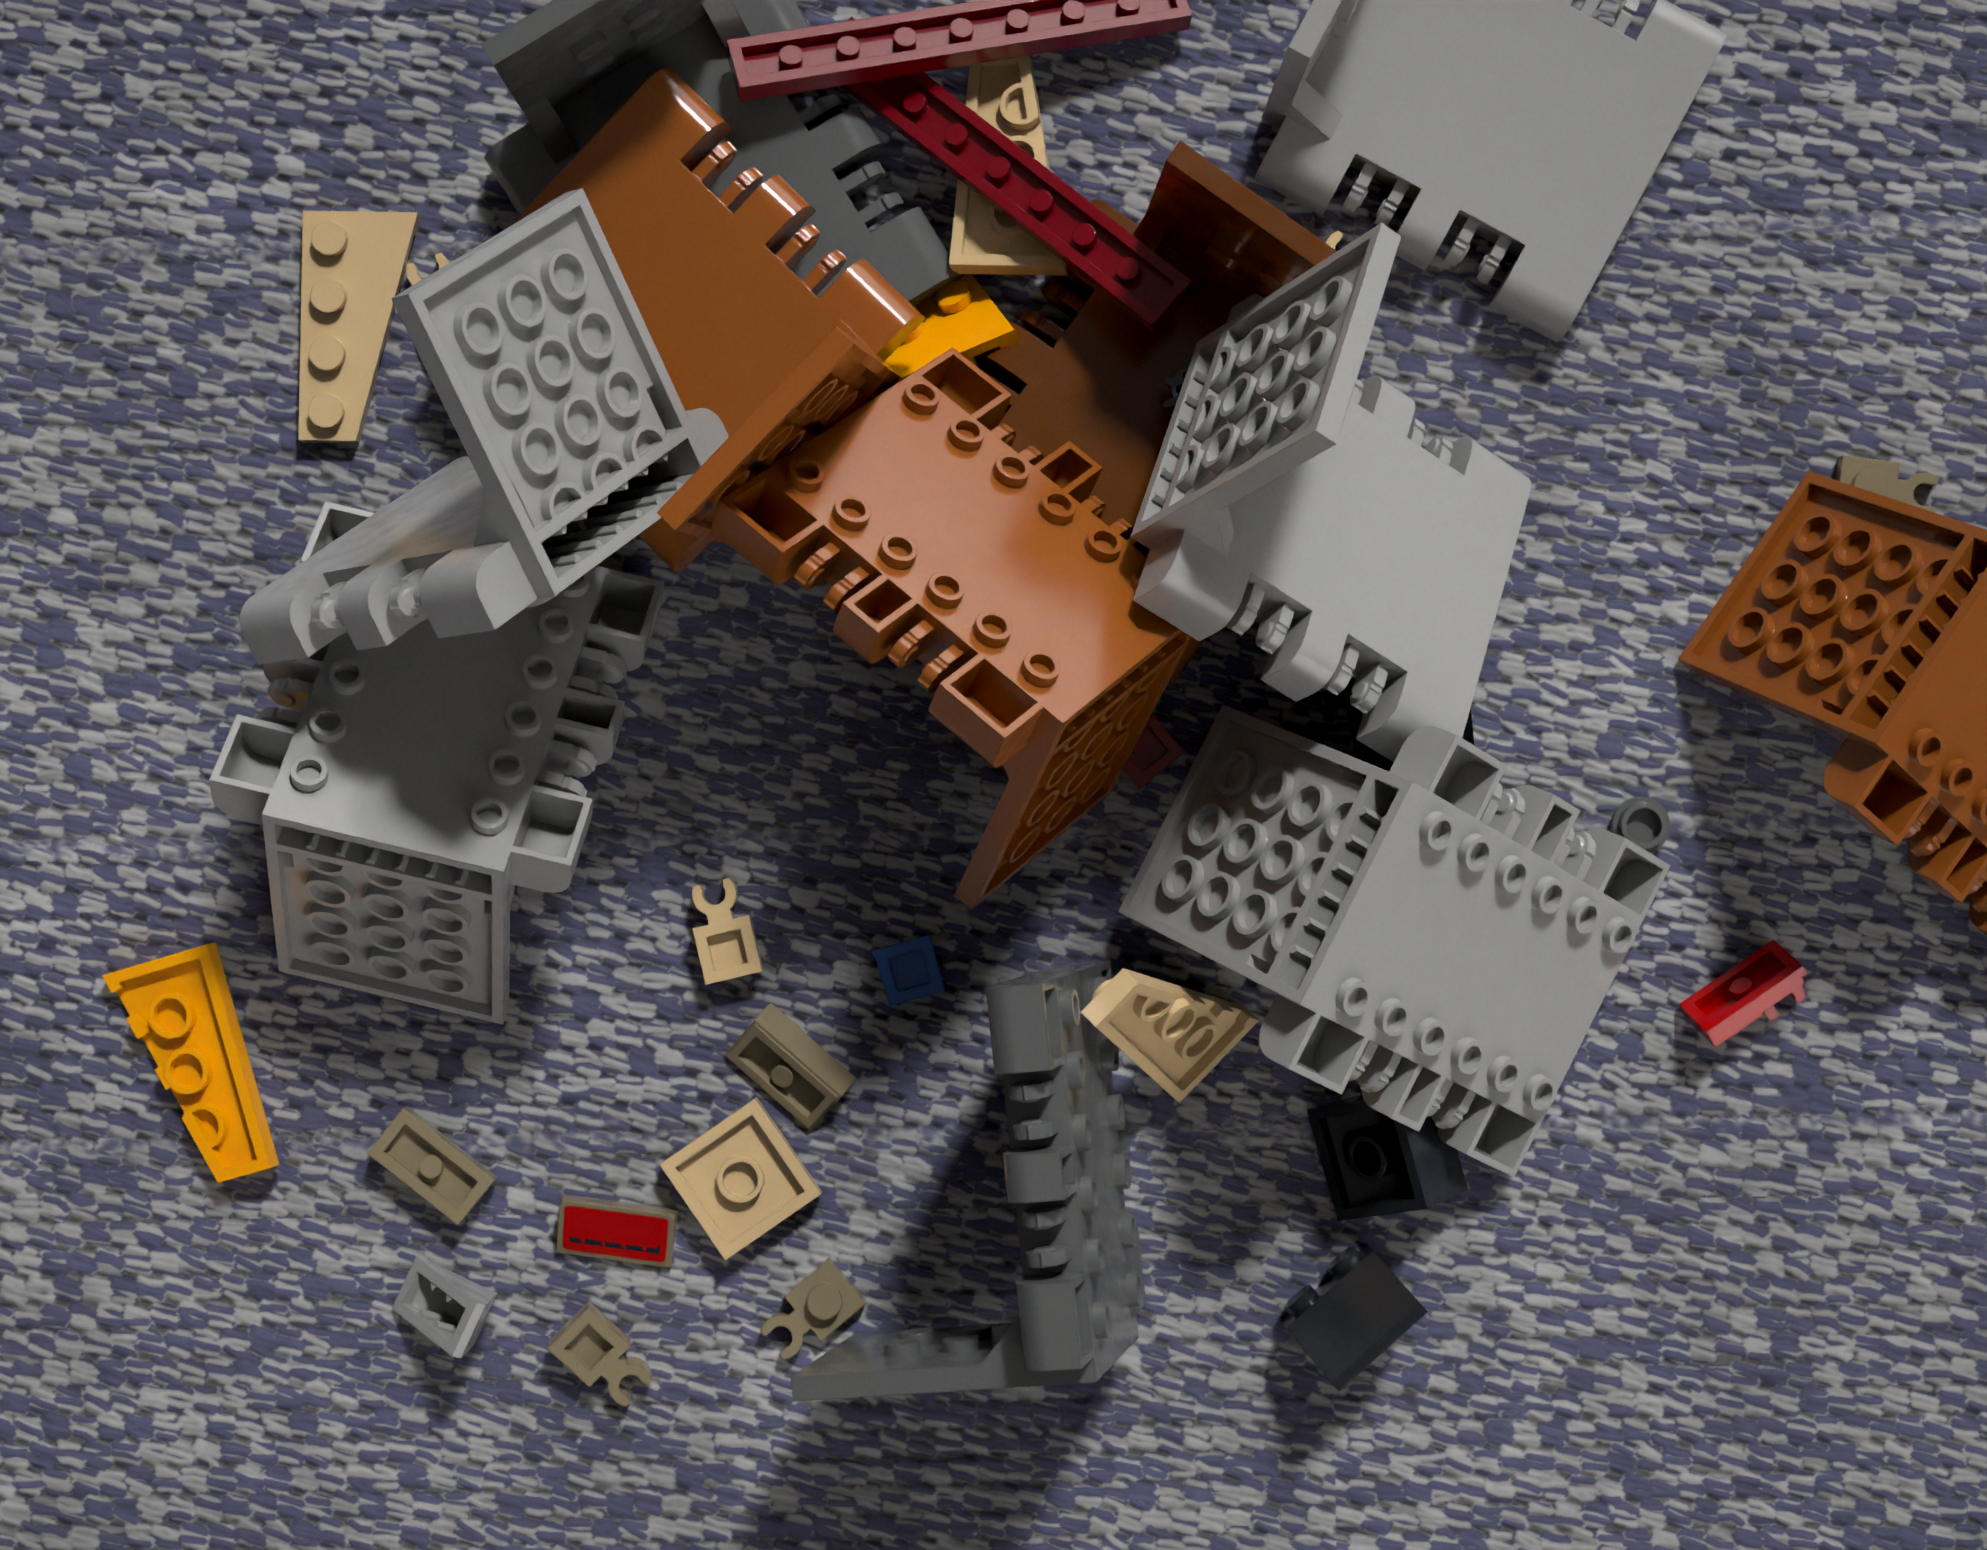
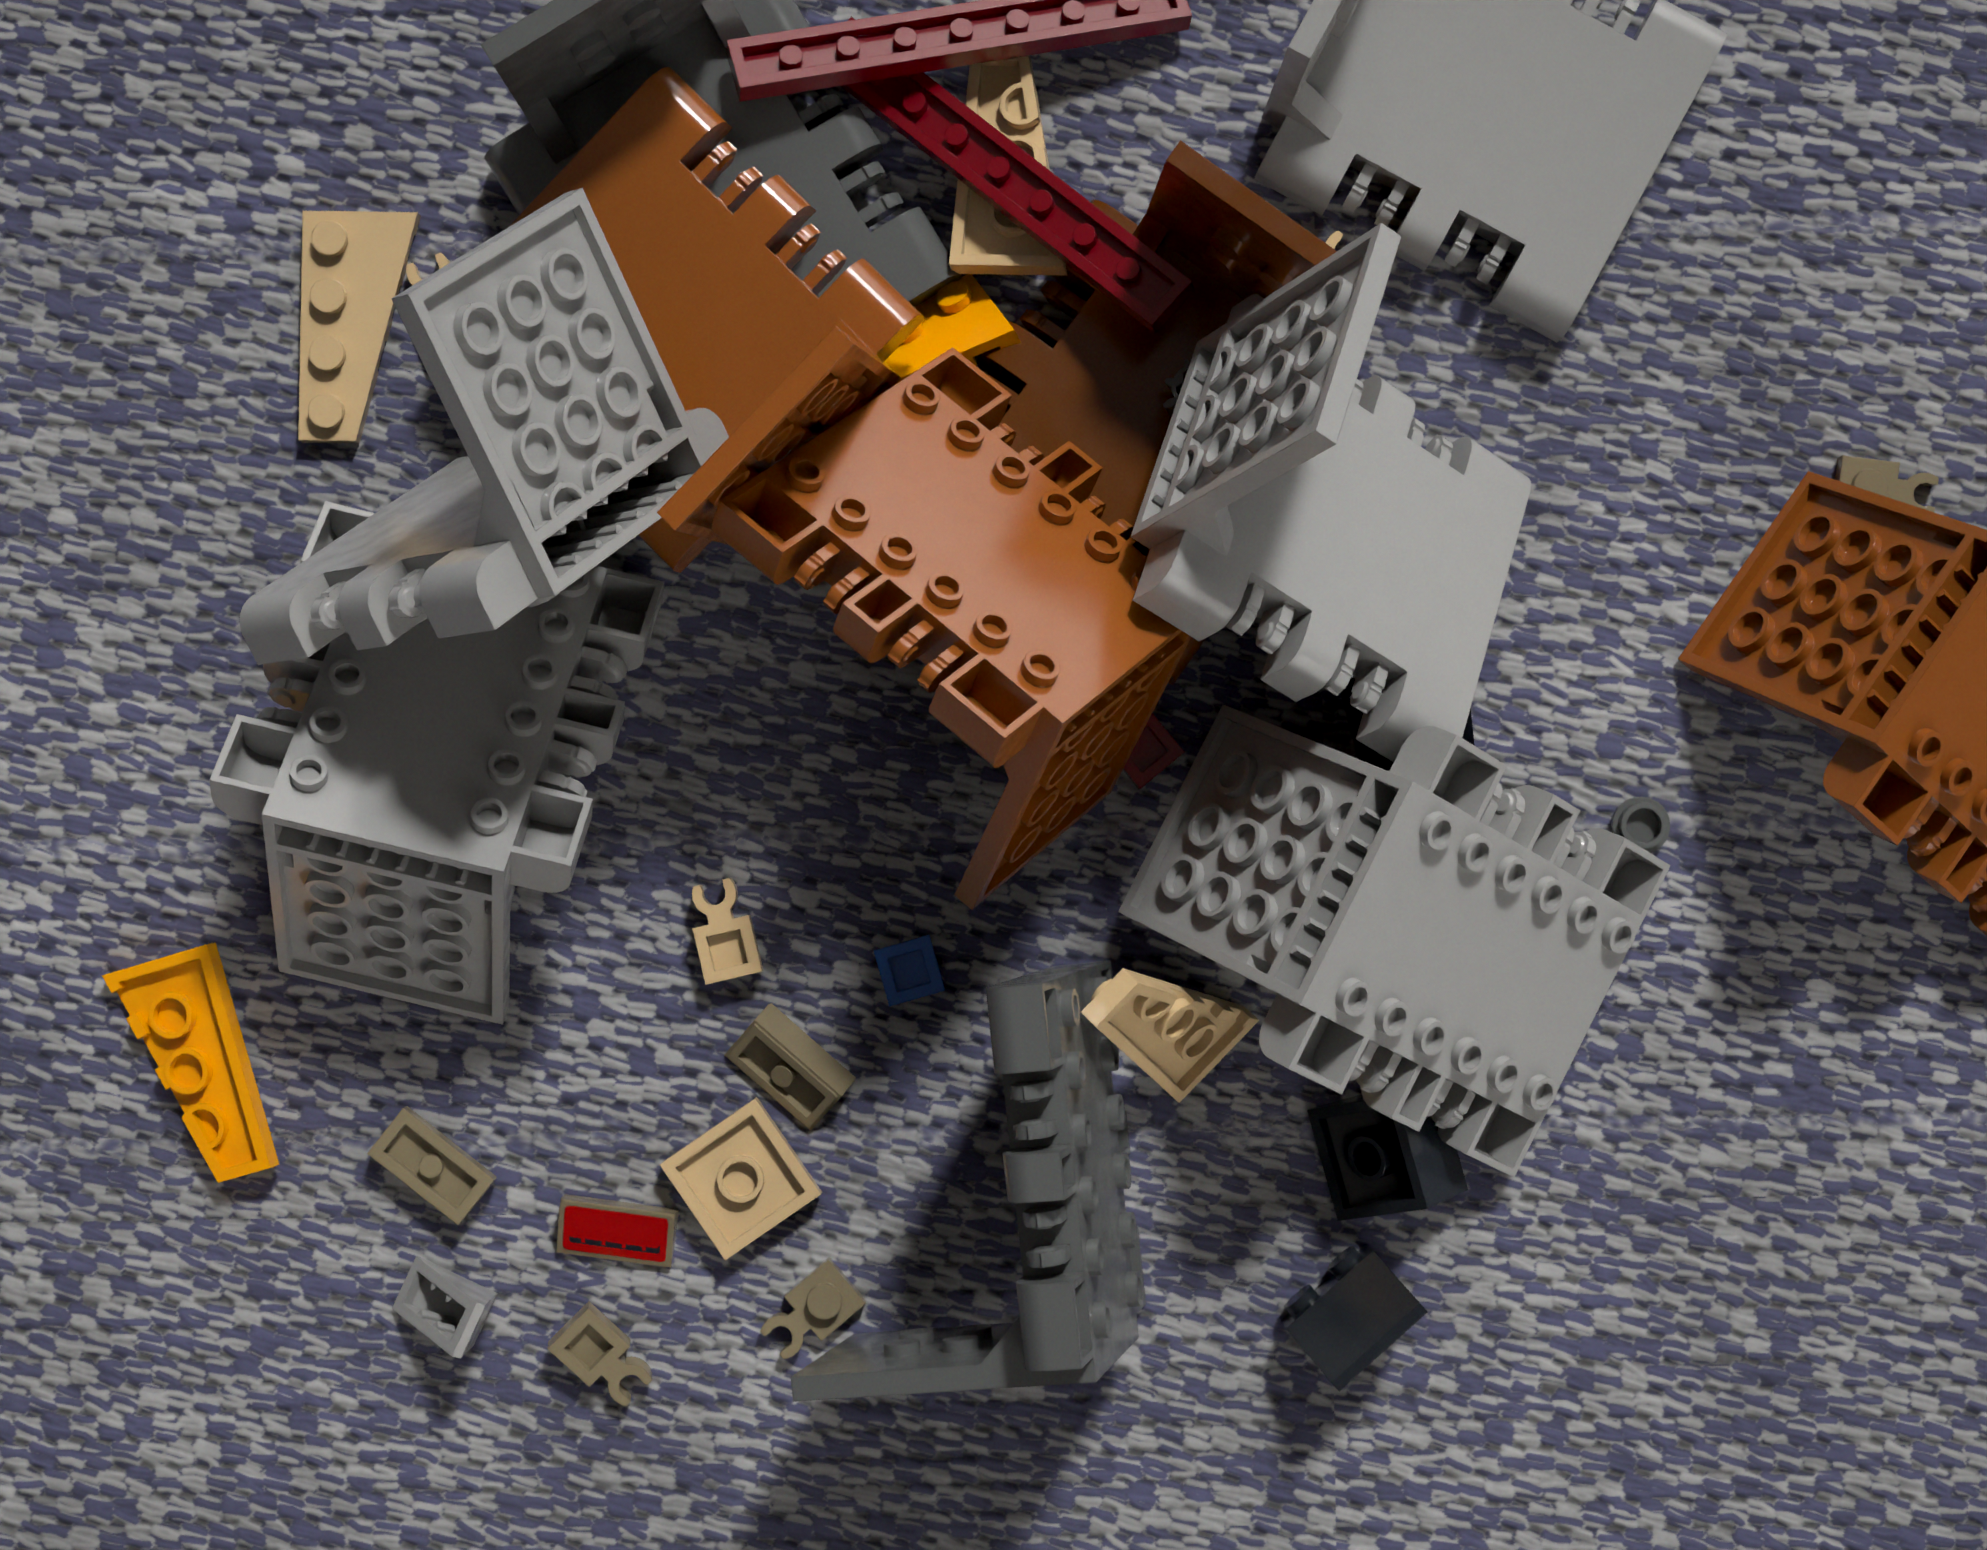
(1745, 993): red plate -> none

